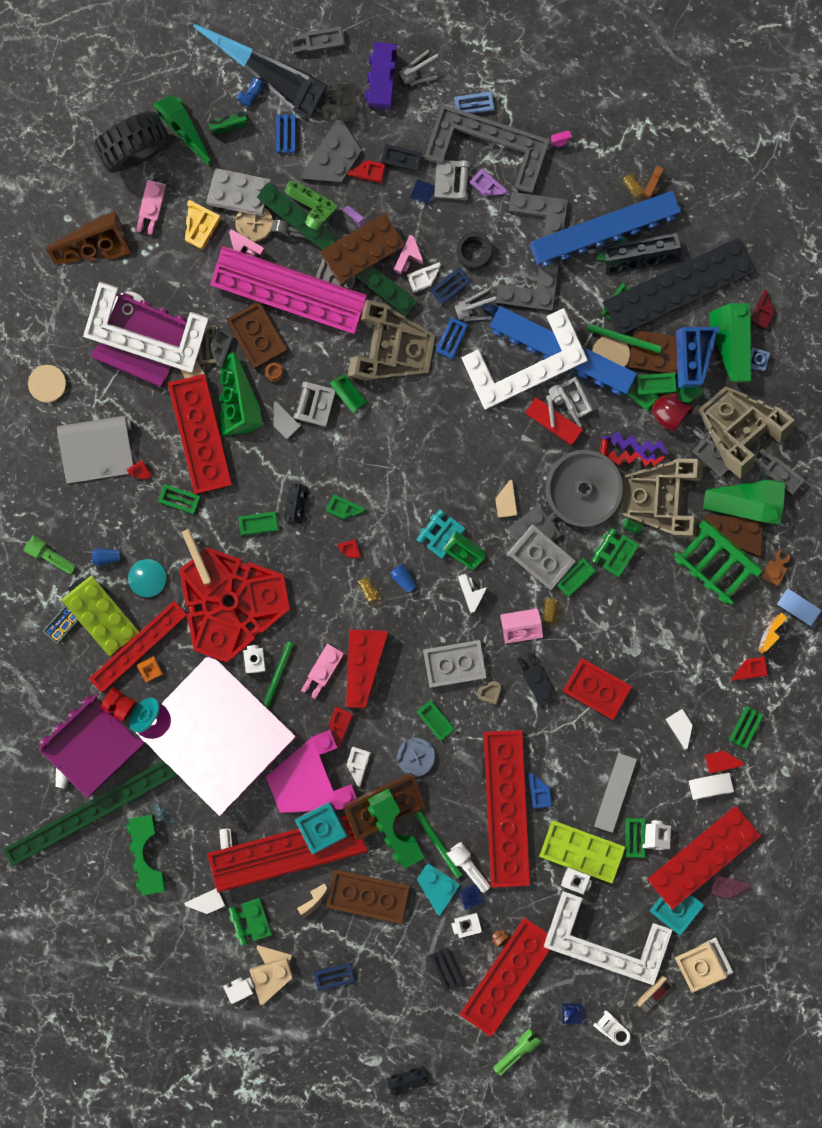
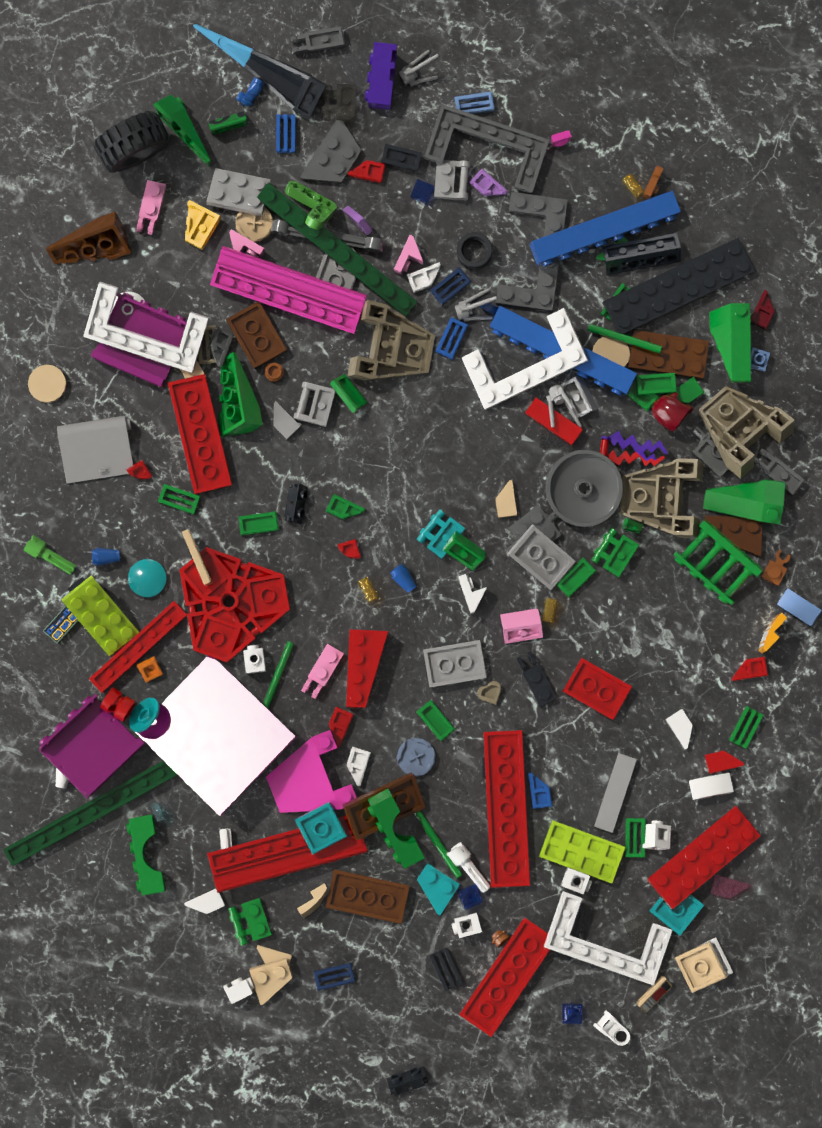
(362, 248): reddish brown plate -> none
(525, 1045): bright green piece -> none
(693, 354): blue wedge -> none

